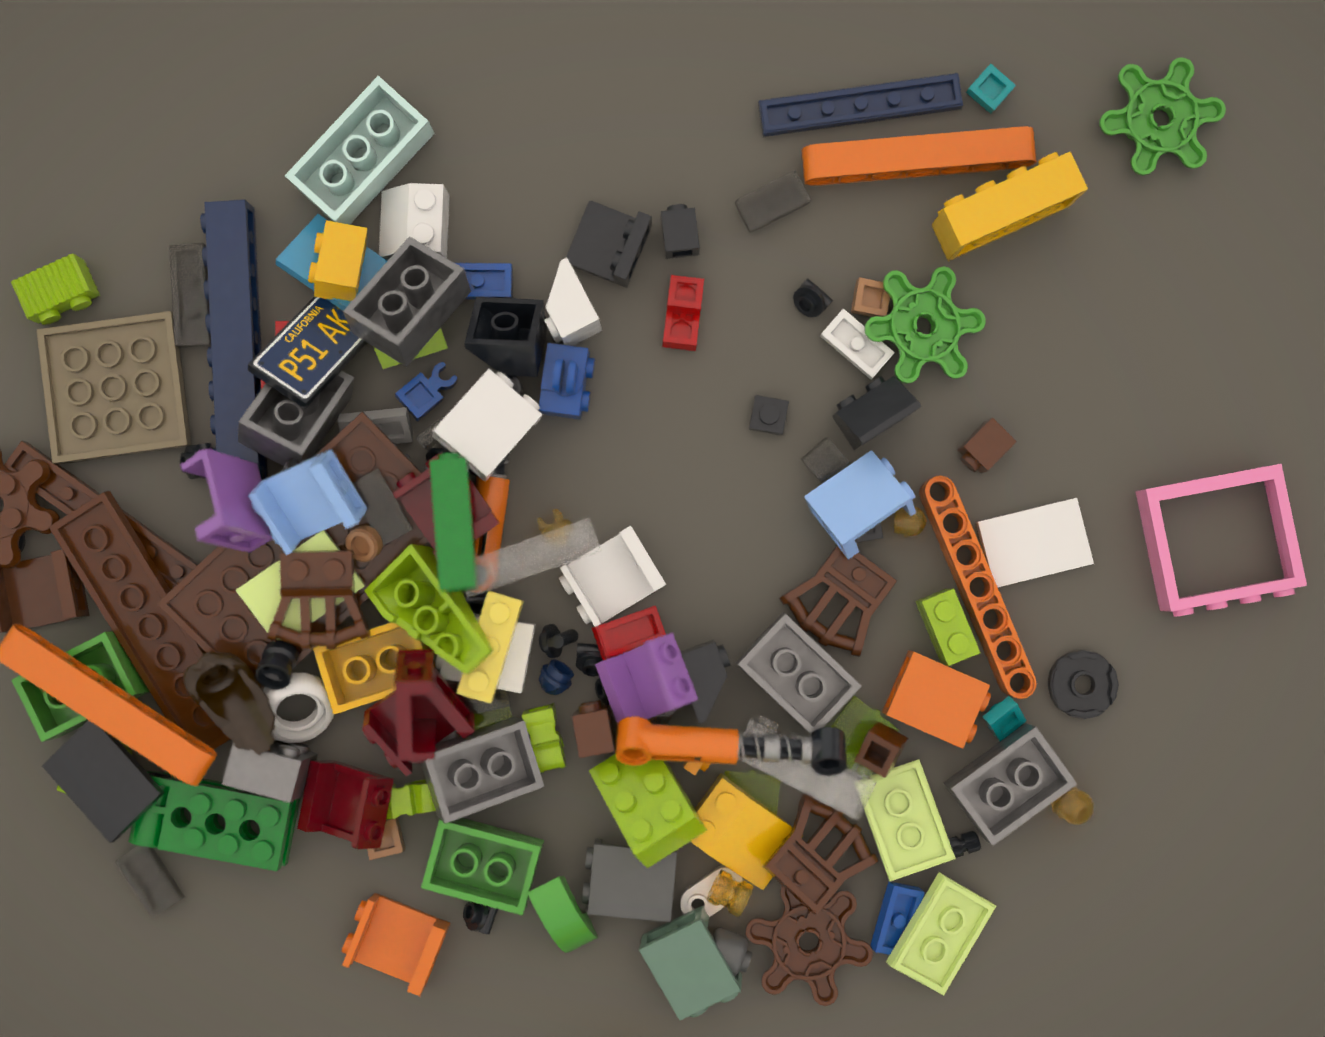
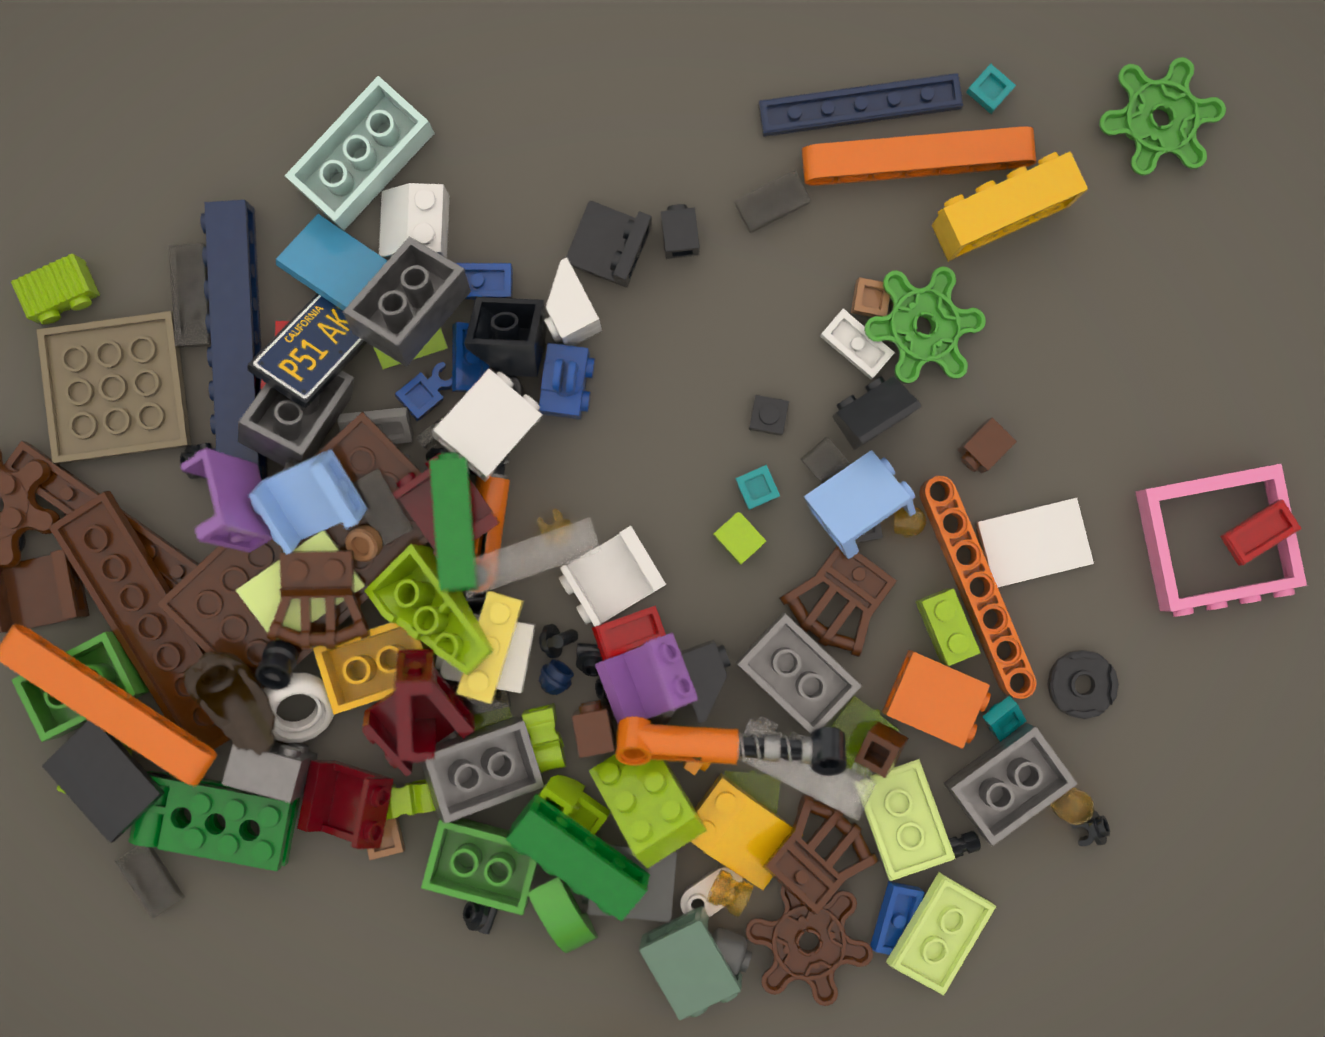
(339, 261): yellow brick -> none
(396, 941): orange panel -> none
(465, 365): none -> blue plate
(569, 798): none -> lime brick
(578, 858): none -> green brick
(683, 313): red slope -> none
(739, 538): none -> lime panel
(757, 487): none -> teal plate
(811, 299): black plate -> none
(1097, 828): none -> black plate
(1260, 532): none -> red tile

